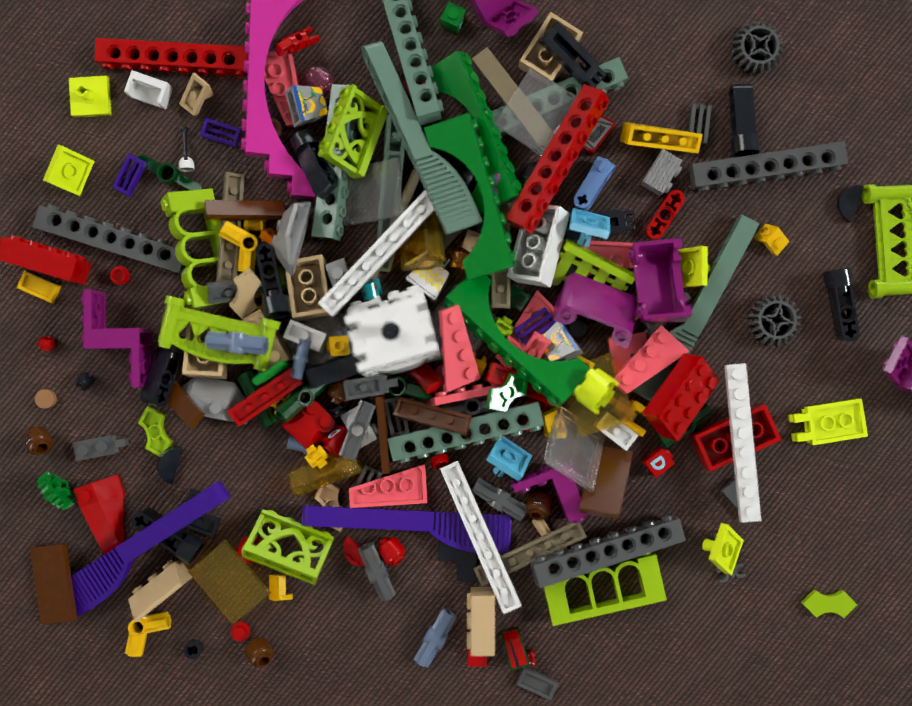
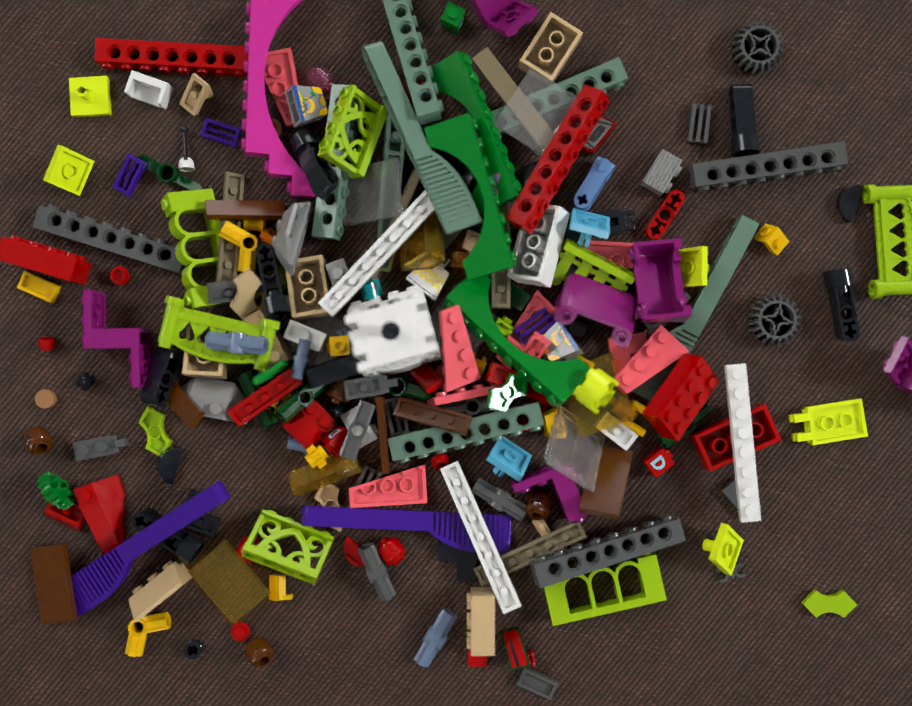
(70, 517): none -> red slope
(296, 42): red hinge -> none
(566, 50): black hinge -> none
(660, 137): yellow slope -> none

